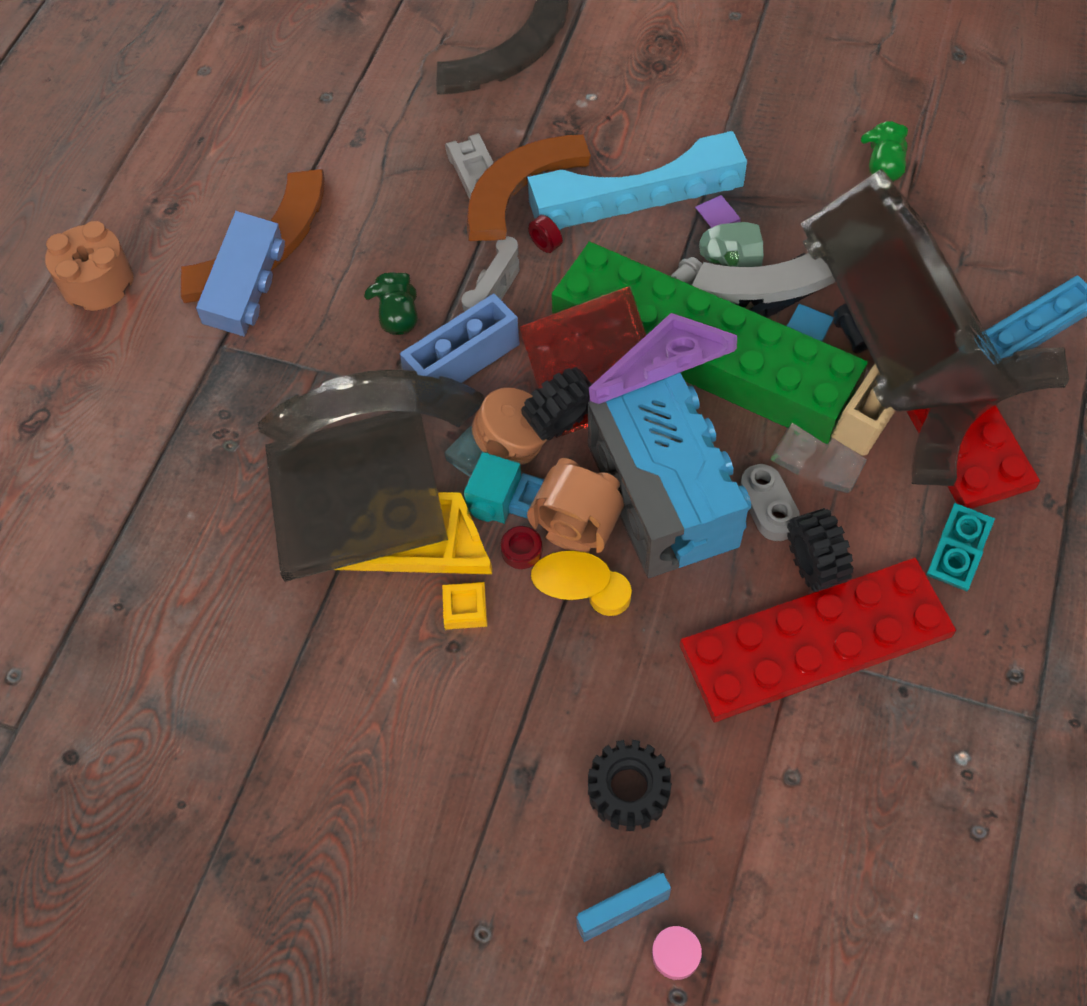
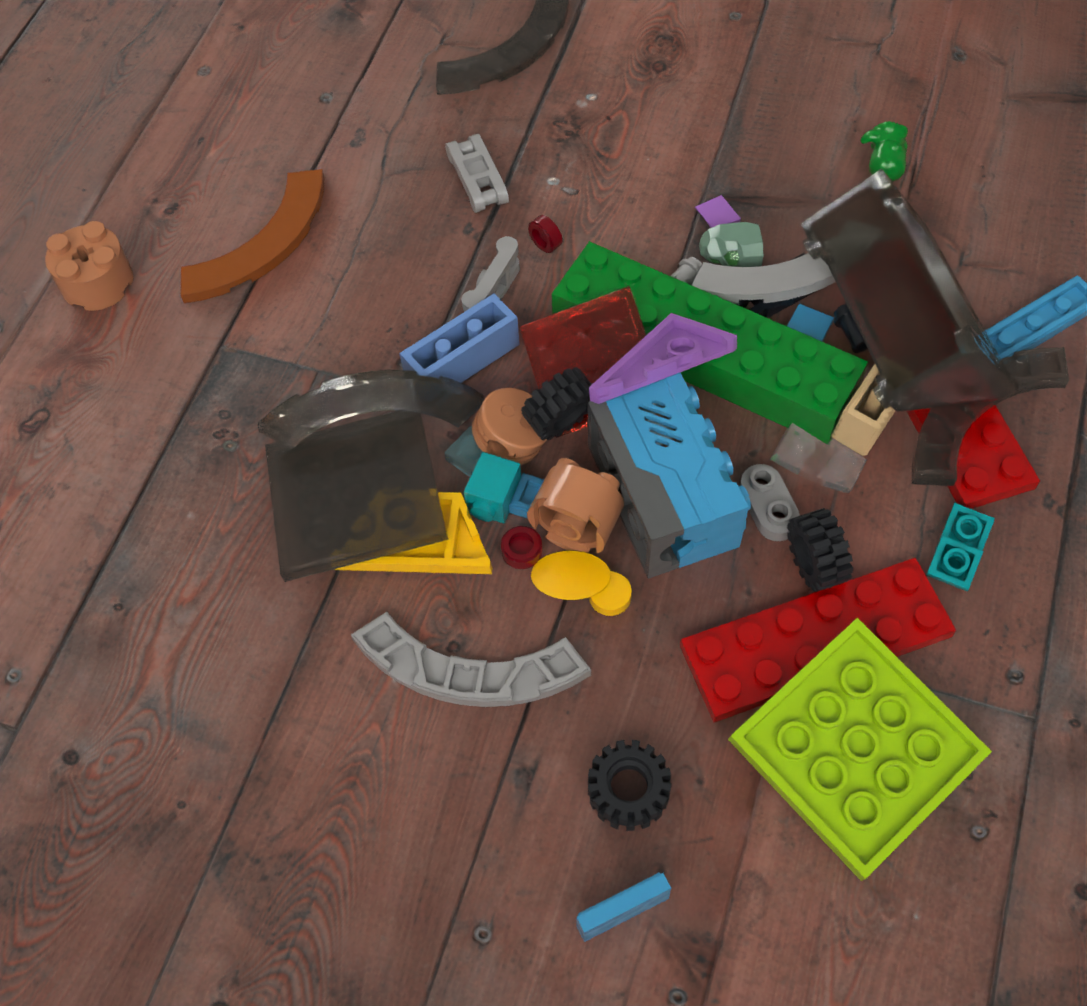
(240, 274): medium blue brick -> none
(396, 304): dark green animal -> none
(464, 605): yellow tile -> none
(469, 680): none -> light grey tile
(509, 176): dark orange tile -> none
(573, 199): medium azure arch -> none
(676, 952): bright pink tile -> none
(859, 748): none -> lime plate

